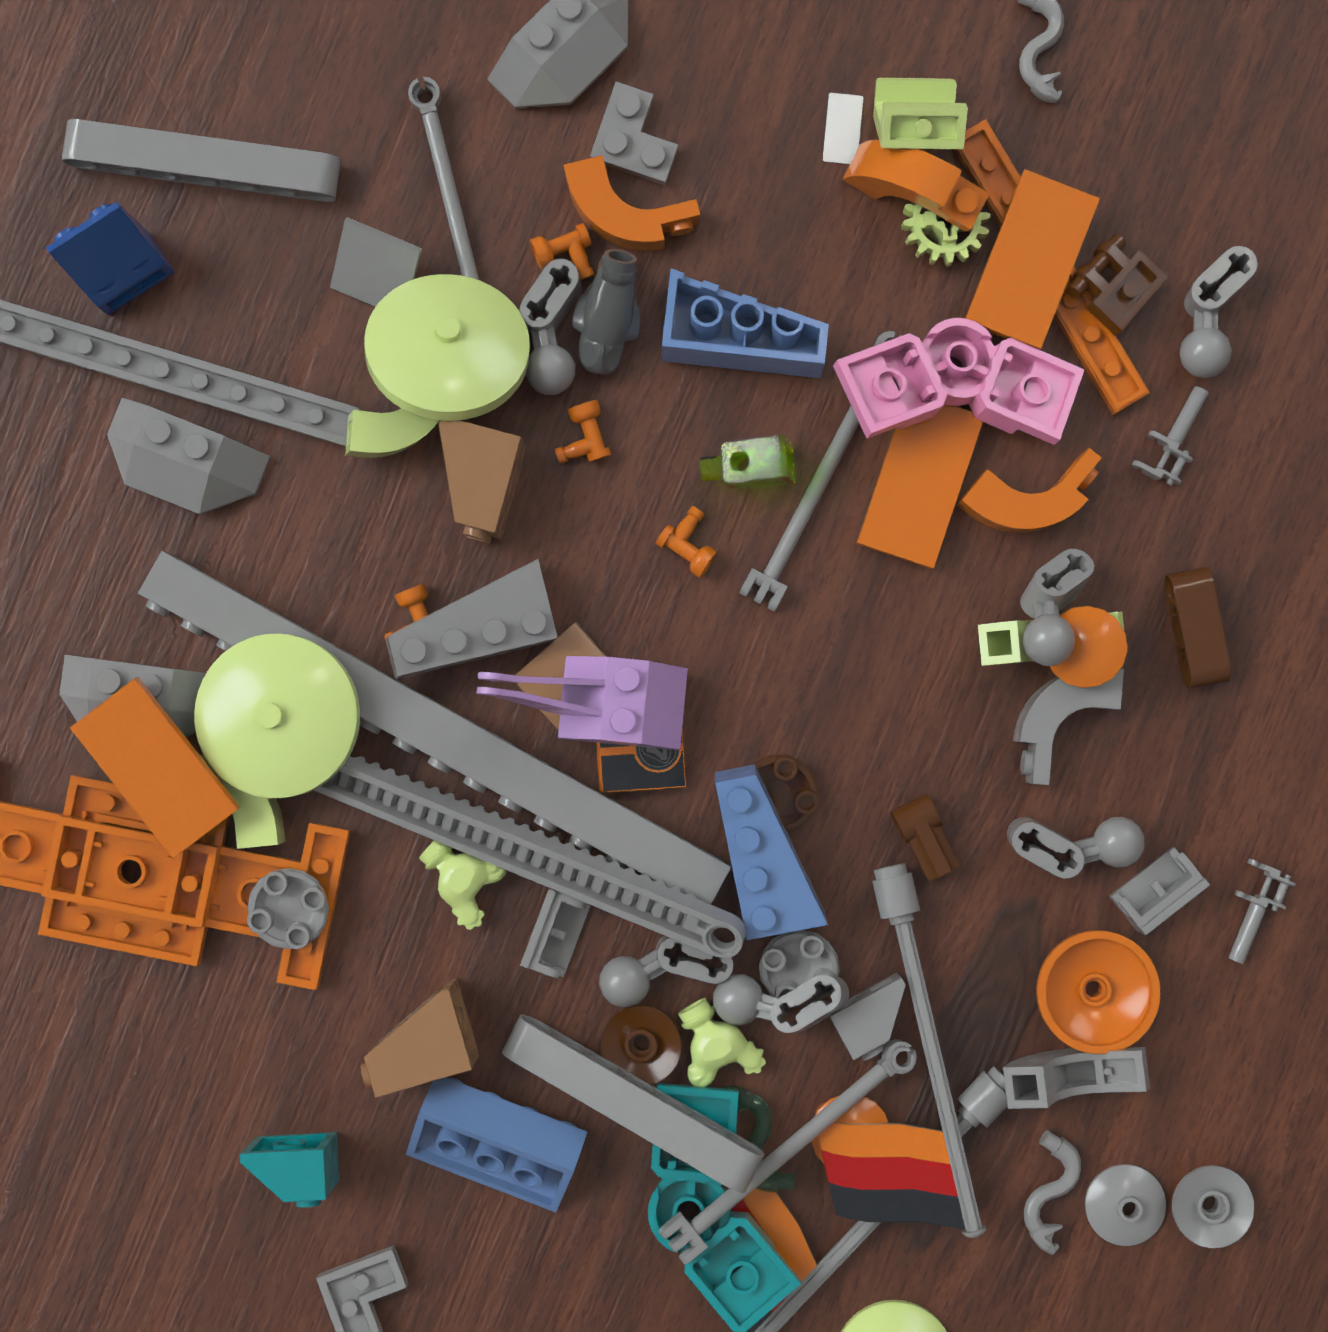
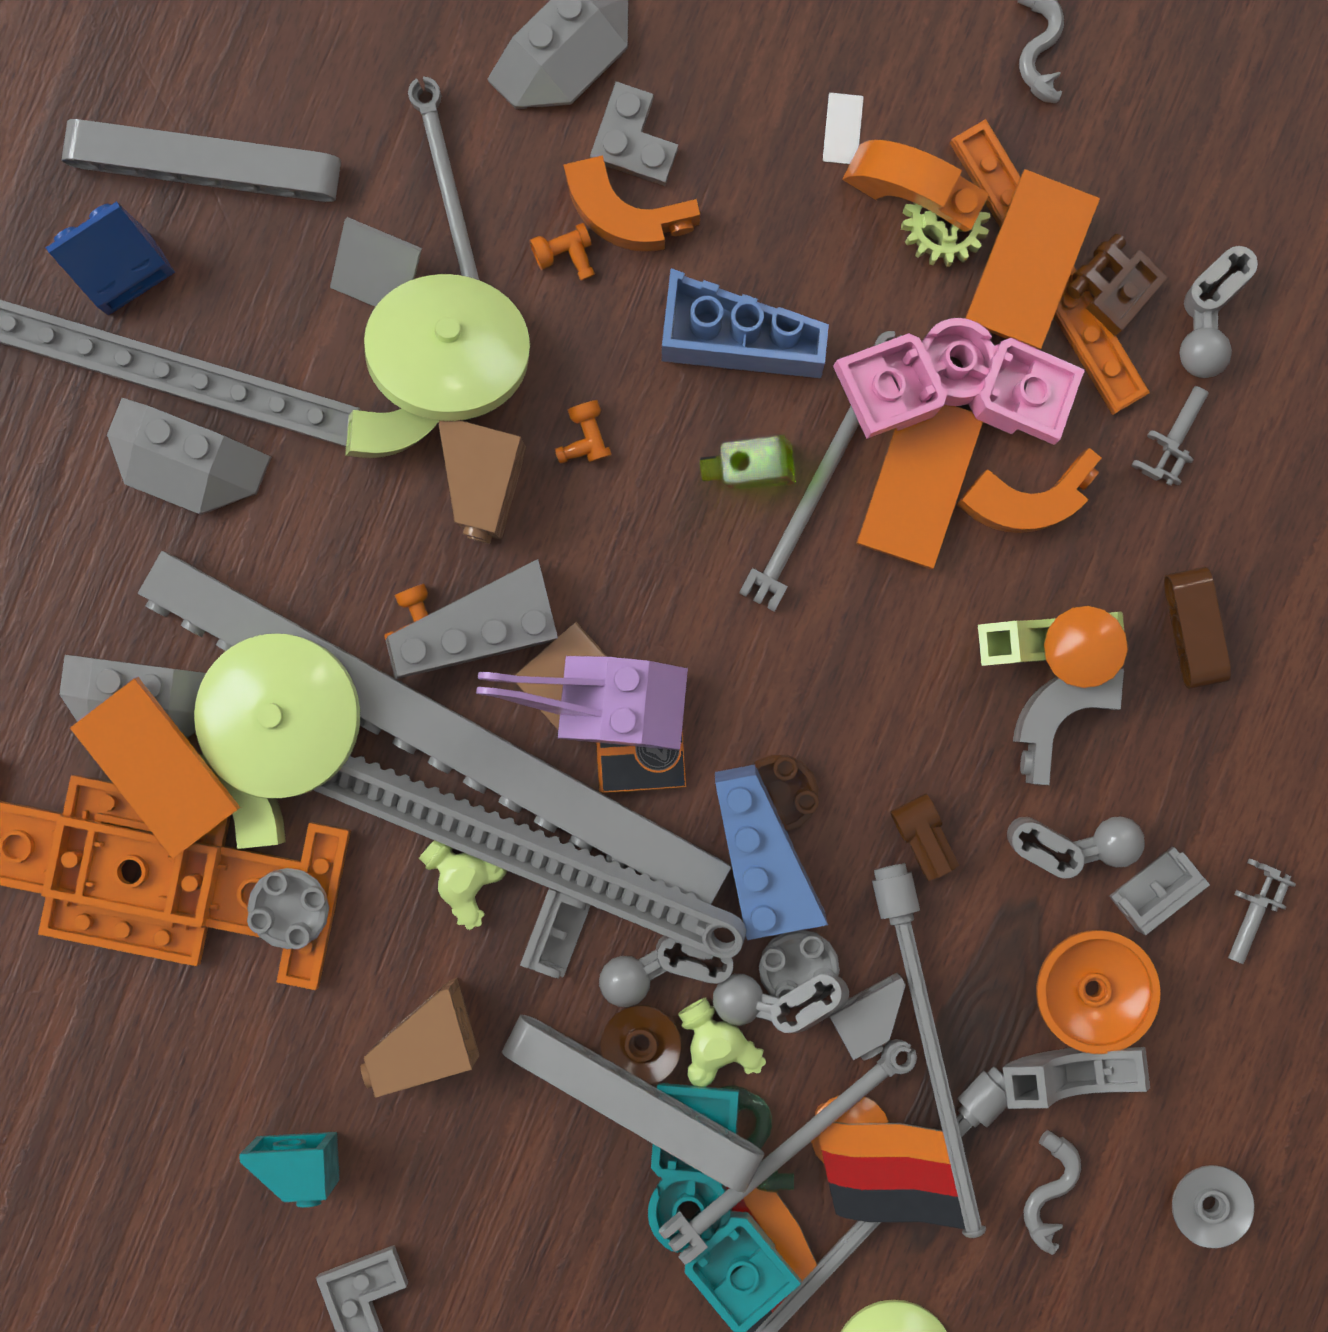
(496, 1142): medium blue slope -> none
(549, 365): light grey beam -> none
(608, 313): dark grey animal -> none
(677, 541): orange piece -> none
(919, 113): yellowish green panel -> none
(1054, 585): light grey beam -> none
(1114, 1189): light grey dish -> none

